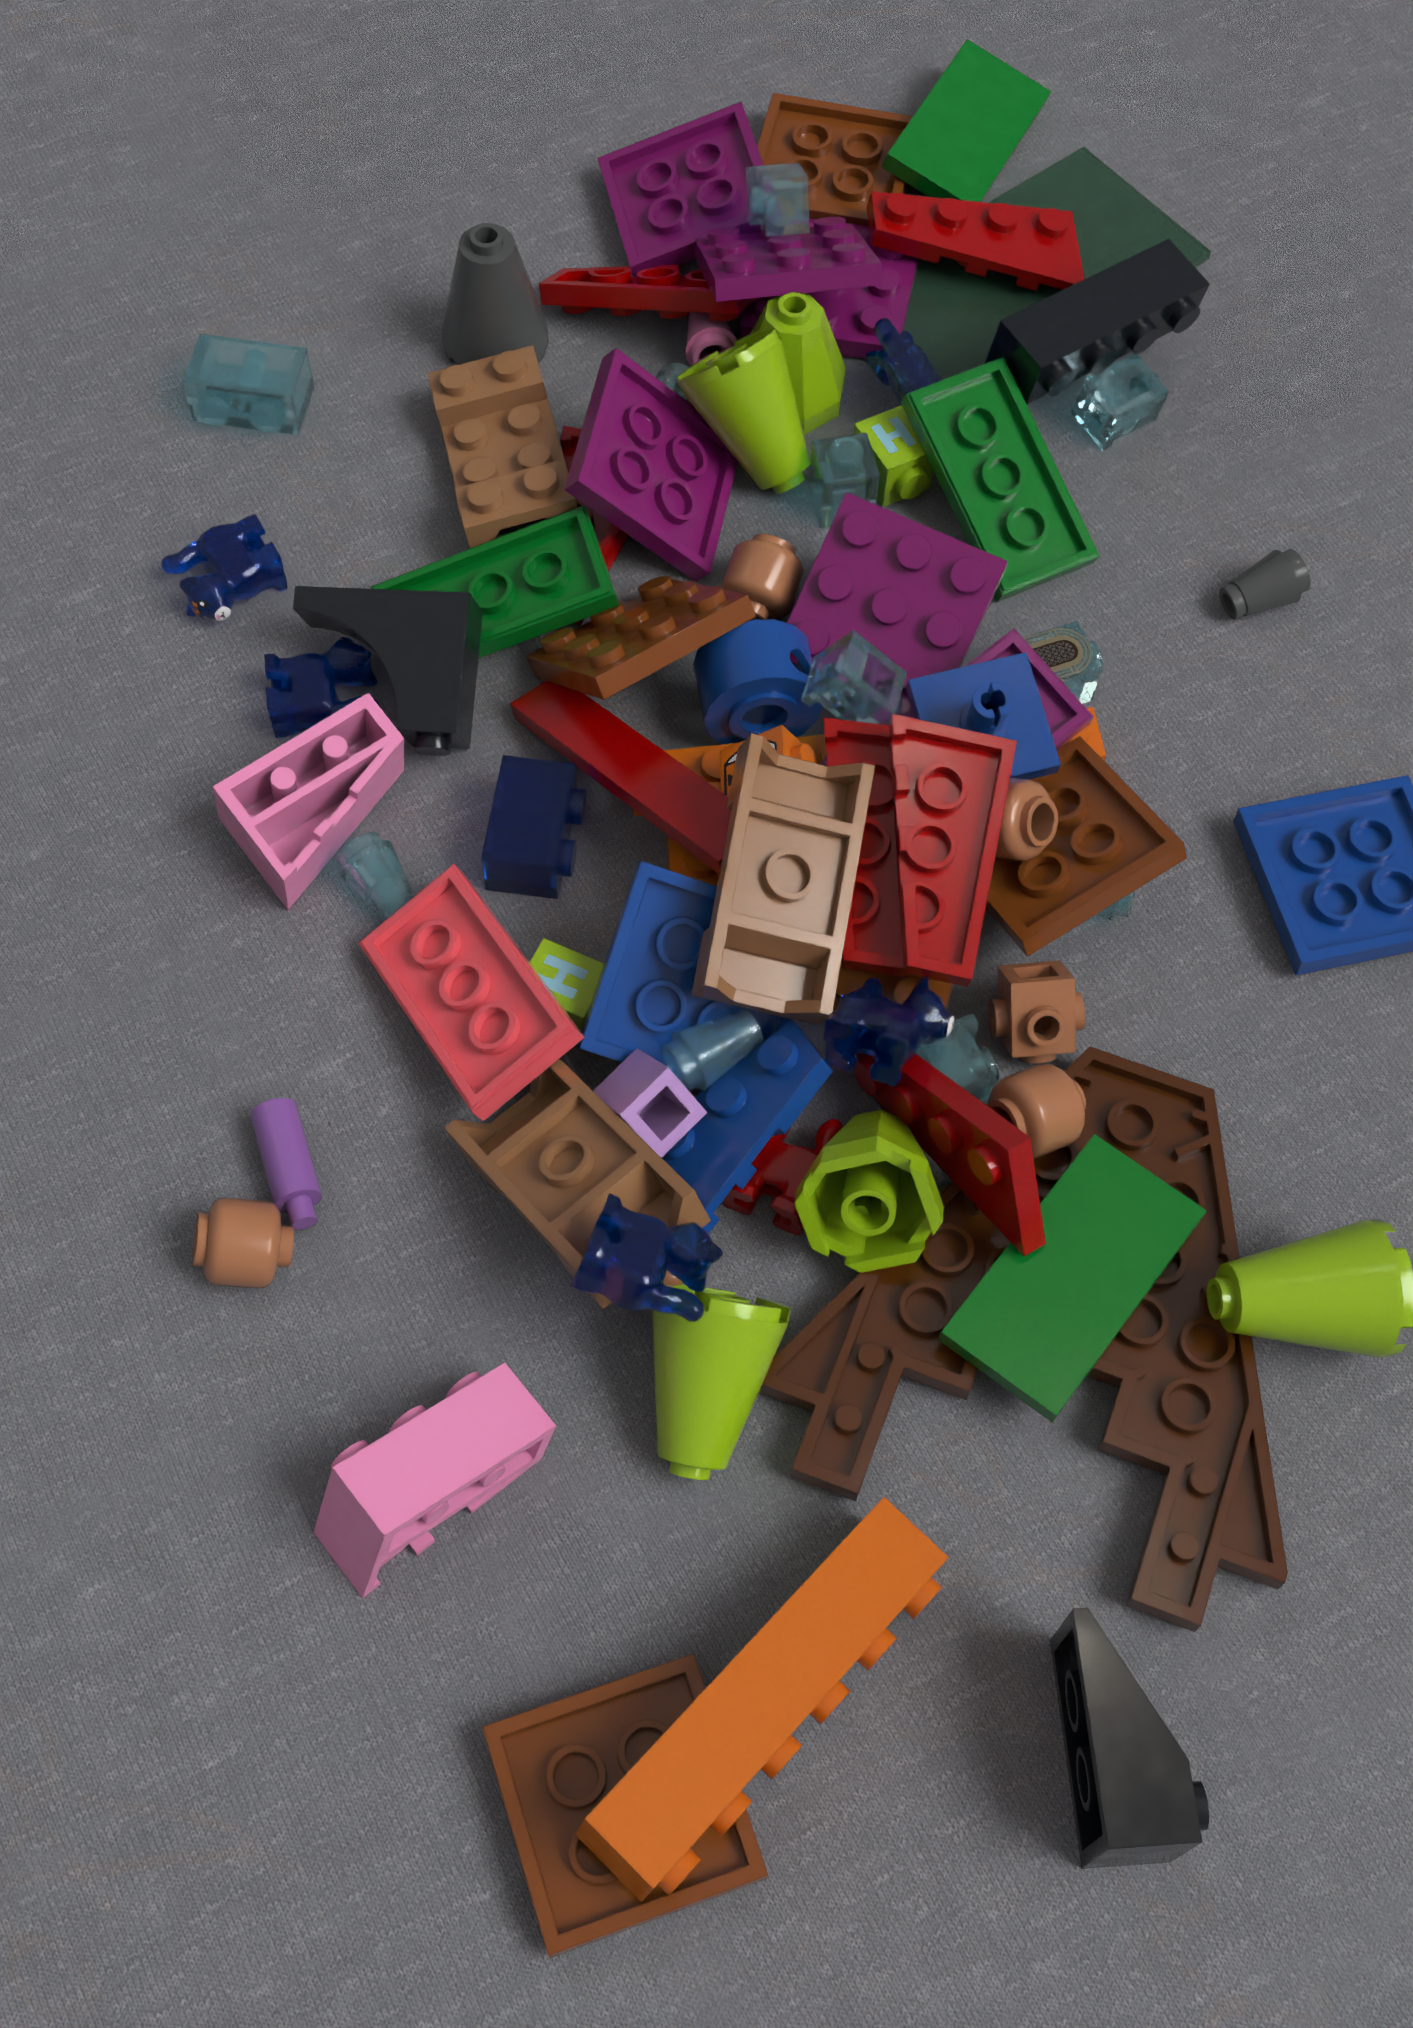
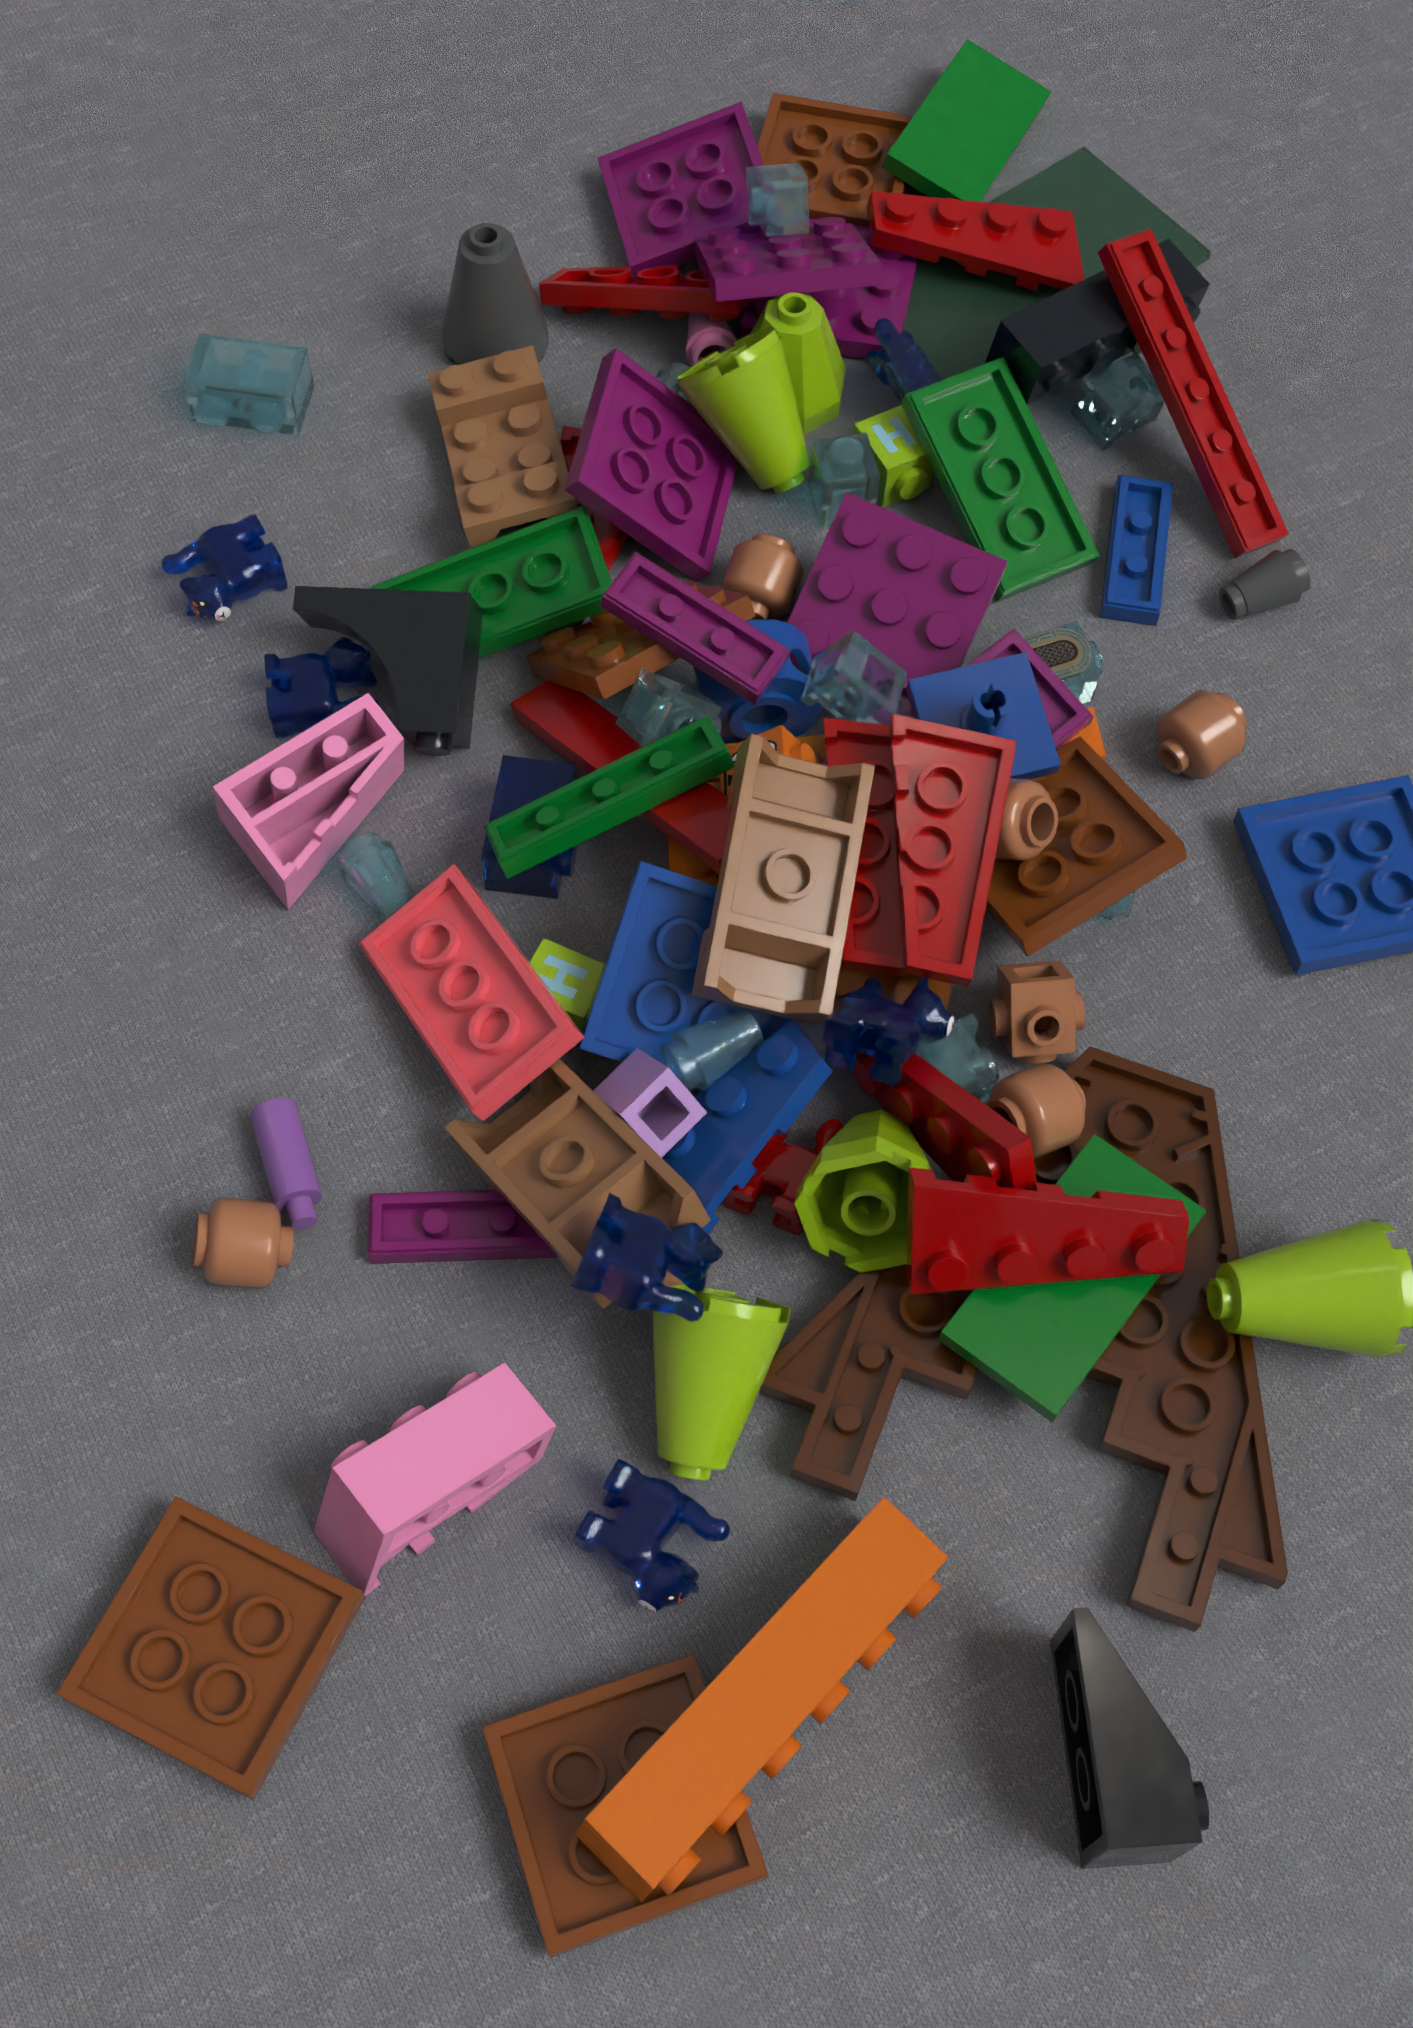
(212, 1647): none -> dark orange plate
(449, 1228): none -> magenta tile
(608, 796): none -> green tile
(647, 1522): none -> clear blue animal
(662, 707): none -> clear light blue brick
(695, 628): none -> magenta tile
(1007, 1236): none -> red wing
(1136, 550): none -> blue tile
(1192, 392): none -> red tile
(1201, 734): none -> nougat head

